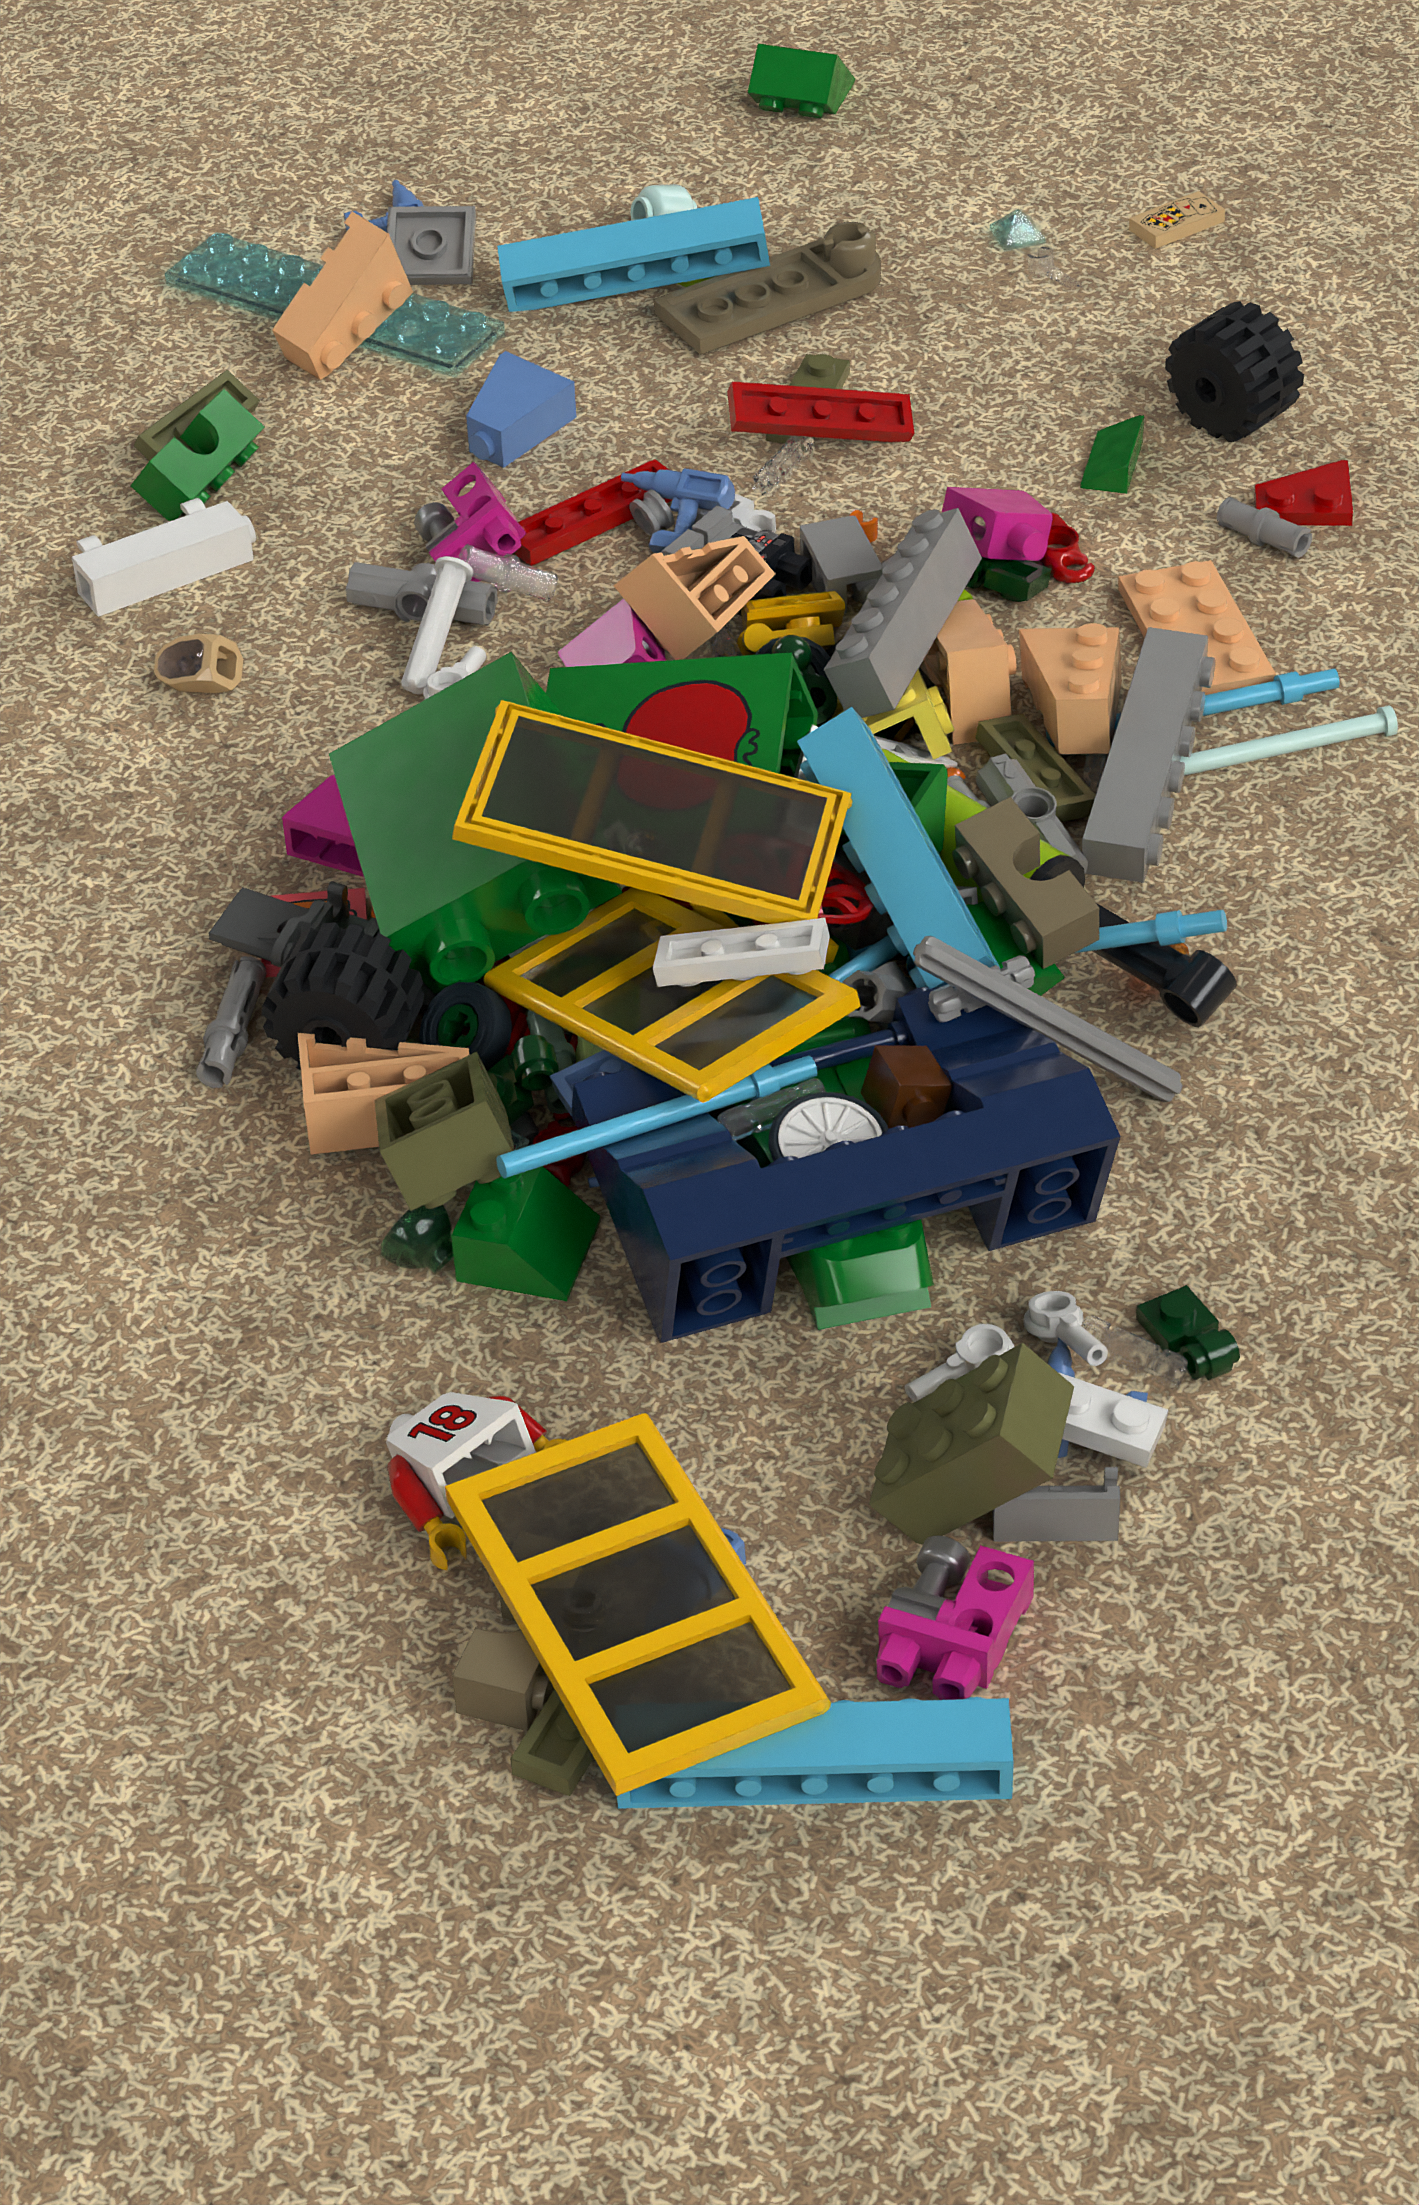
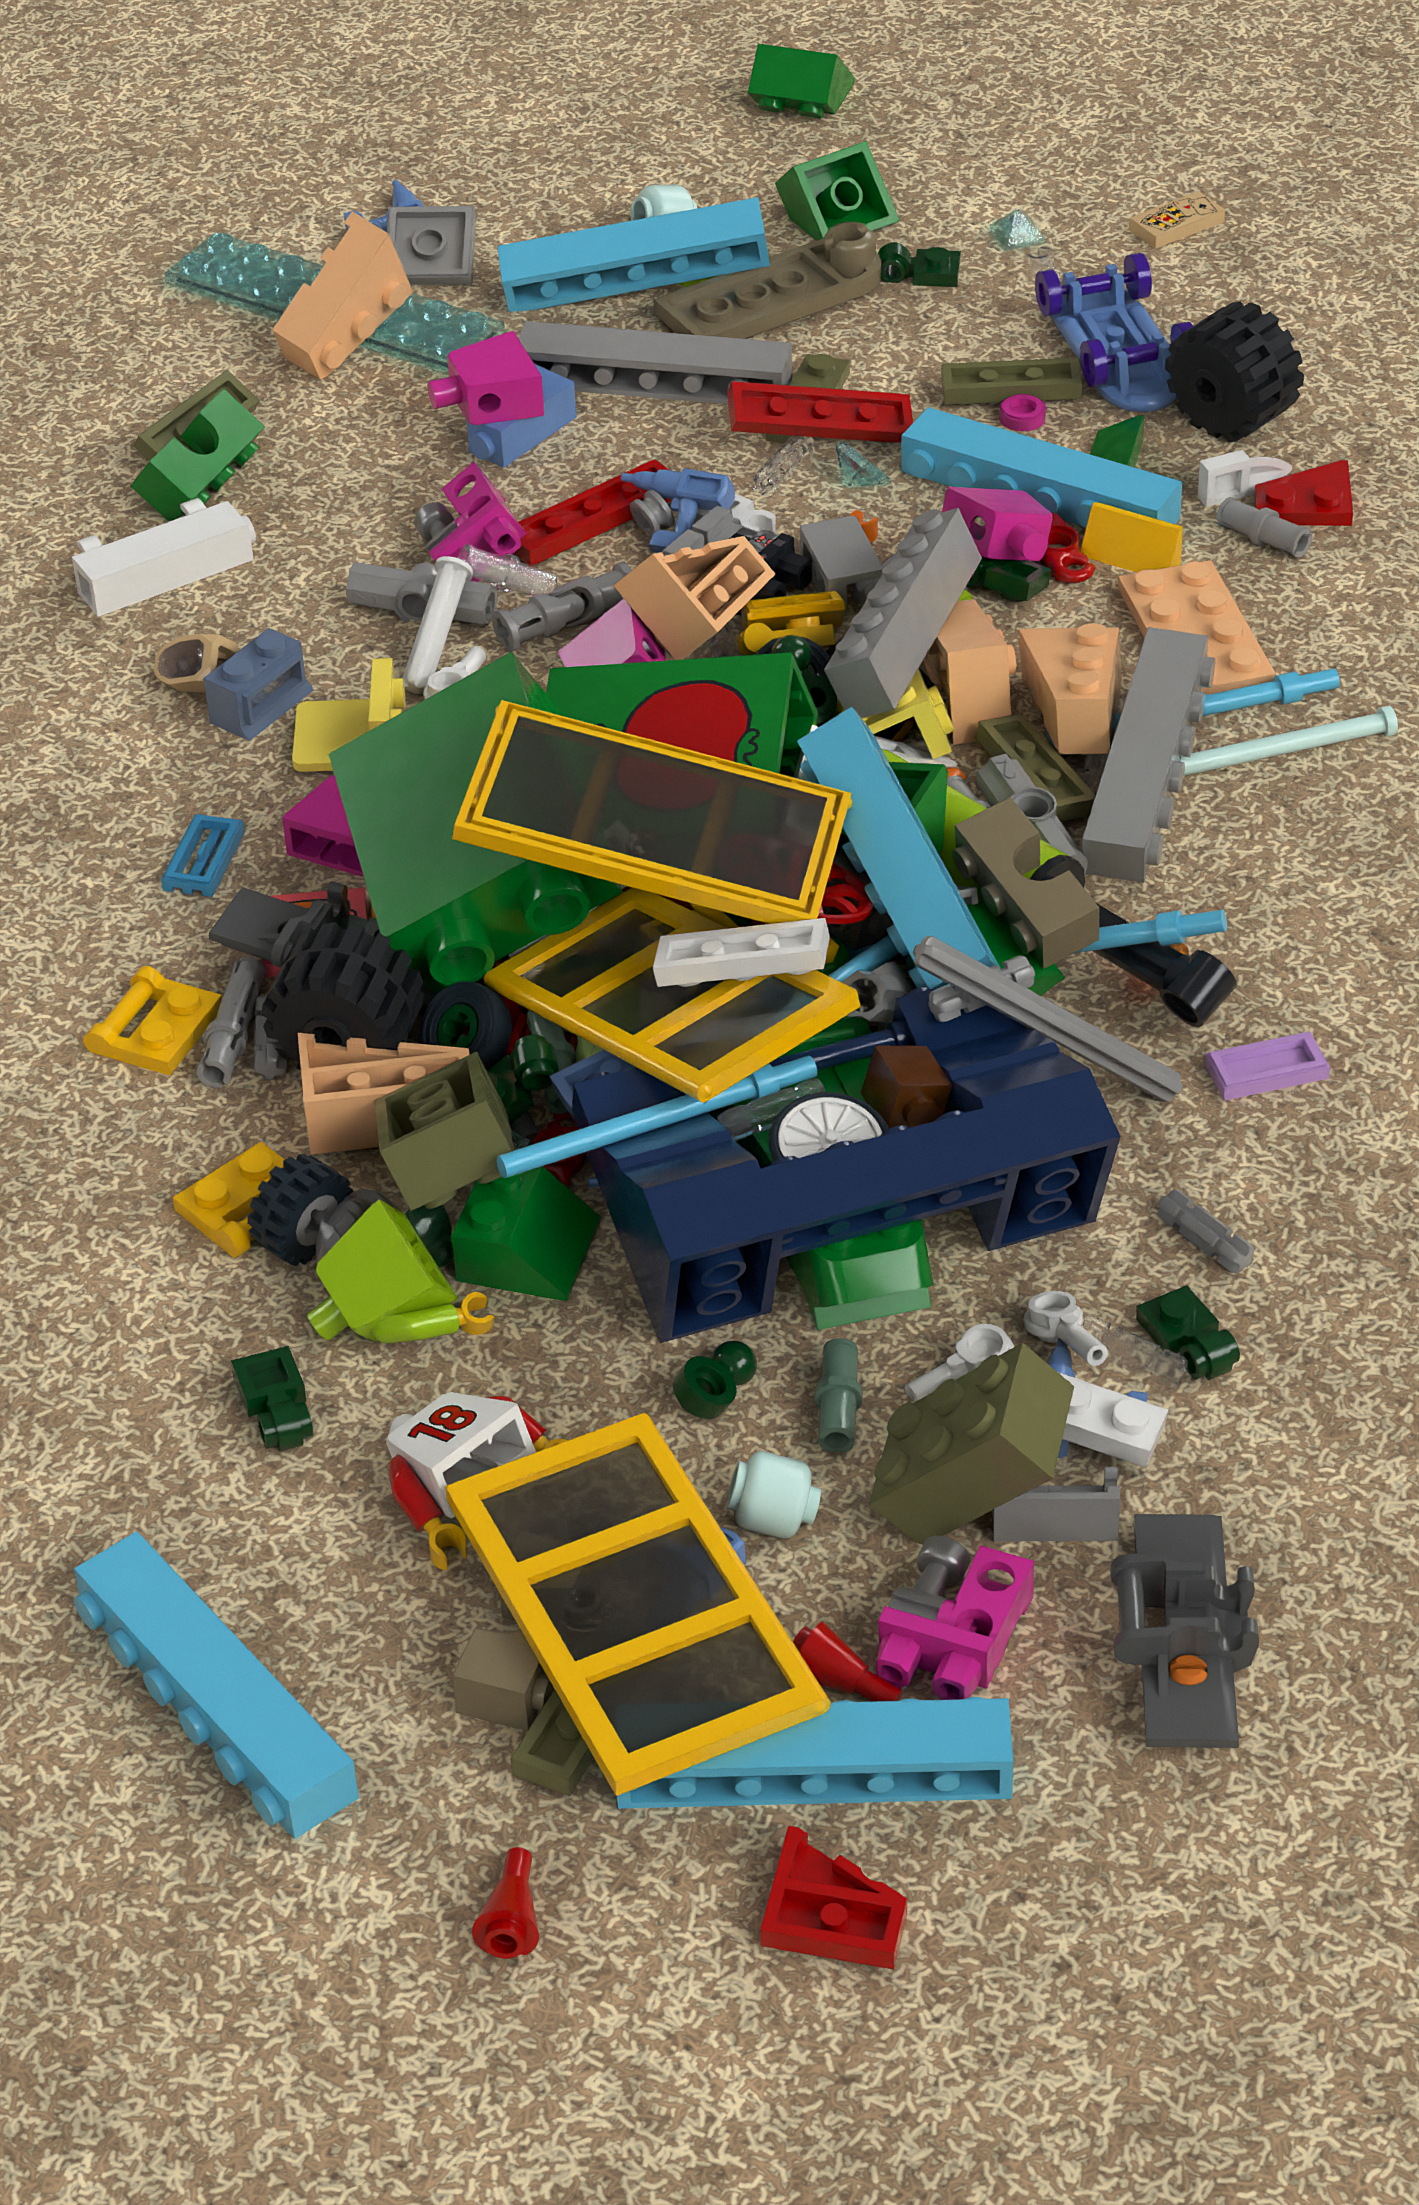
(165, 1032): none -> yellow plate
(194, 880): none -> dark azure tile
(215, 1686): none -> medium azure brick
(226, 1196): none -> yellow plate
(257, 684): none -> sand blue window
(266, 1057): none -> light grey axle
(276, 1394): none -> dark green plate
(294, 1205): none -> black wheel
(333, 723): none -> light yellow bracket
(385, 1278): none -> lime torso
(491, 382): none -> dark pink torso
(508, 1918): none -> red cone
(571, 606): none -> light grey piece
(655, 362): none -> light grey brick
(709, 1384): none -> dark green plate
(773, 1495): none -> light aqua head
(831, 1908): none -> red wing
(837, 190): none -> green slope
(838, 1395): none -> sand green pin
(840, 1667): none -> red cone
(857, 470): none -> clear light blue slope
(929, 267): none -> dark green plate
(1001, 379): none -> olive plate
(1022, 412): none -> dark pink tile
(1059, 478): none -> medium azure brick
(1112, 332): none -> medium blue piece
(1131, 539): none -> yellow slope
(1205, 1231): none -> light grey axle
(1205, 1634): none -> dark grey piece
(1236, 475): none -> white plate
(1267, 1065): none -> lavender tile

